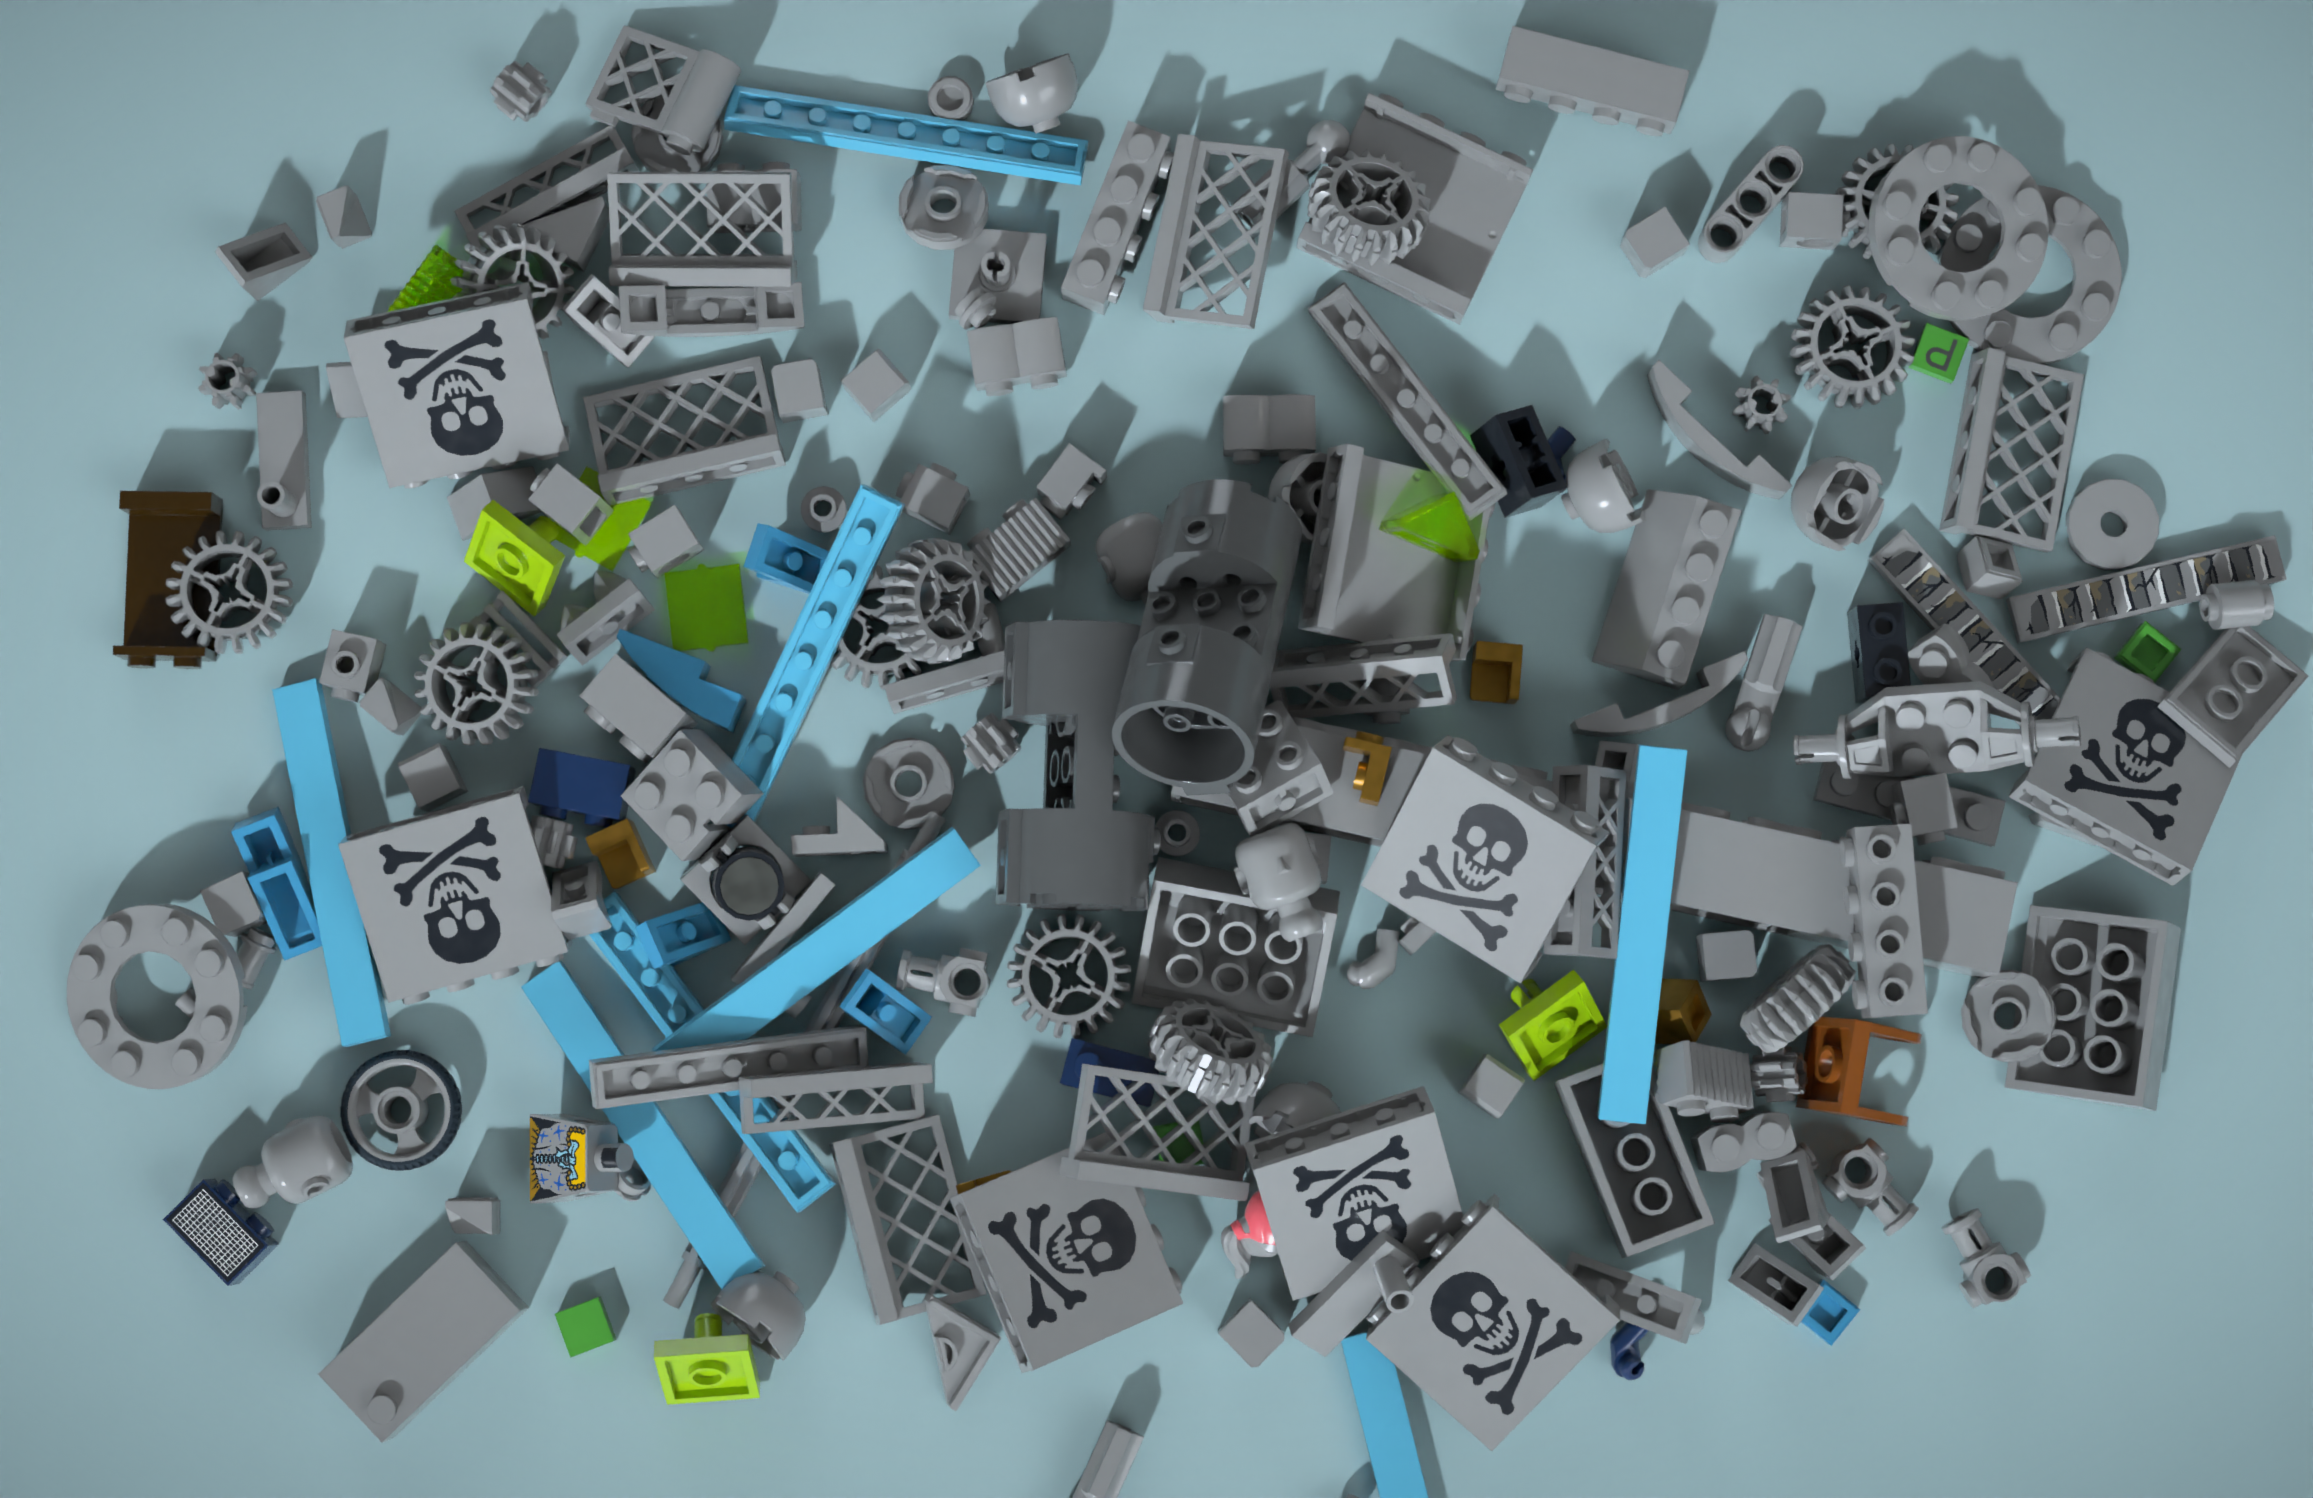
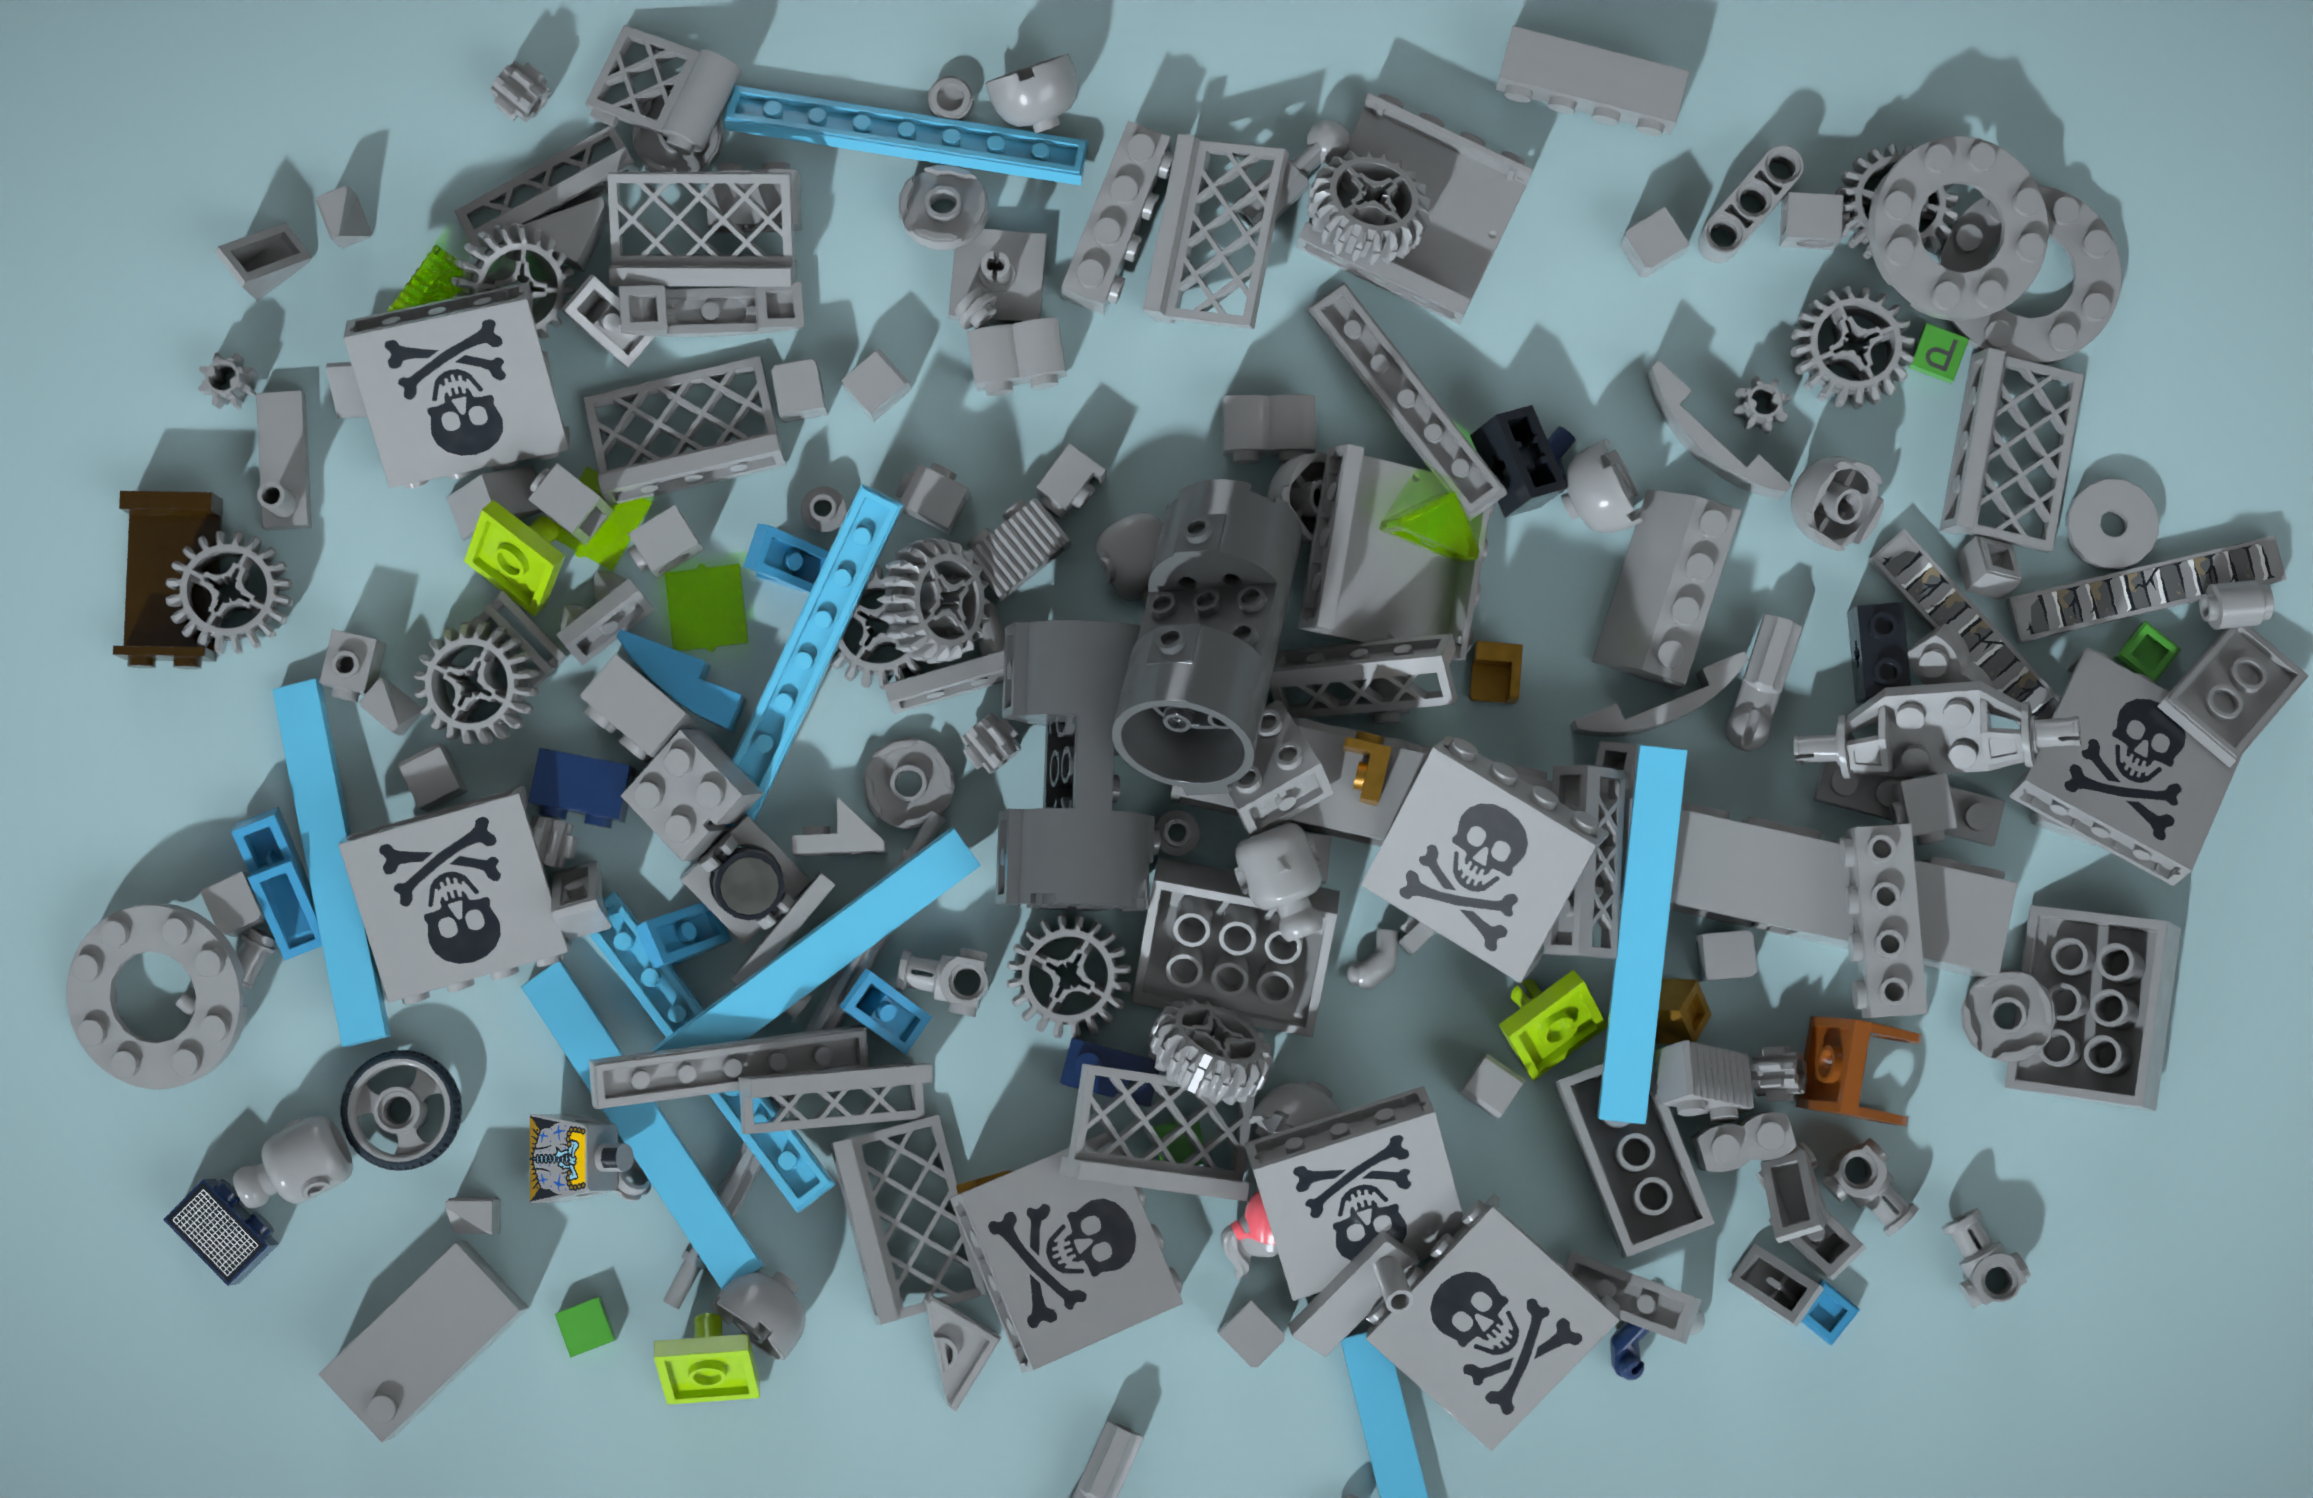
(621, 853): pearl gold panel -> none
(1797, 998): light grey gear -> none

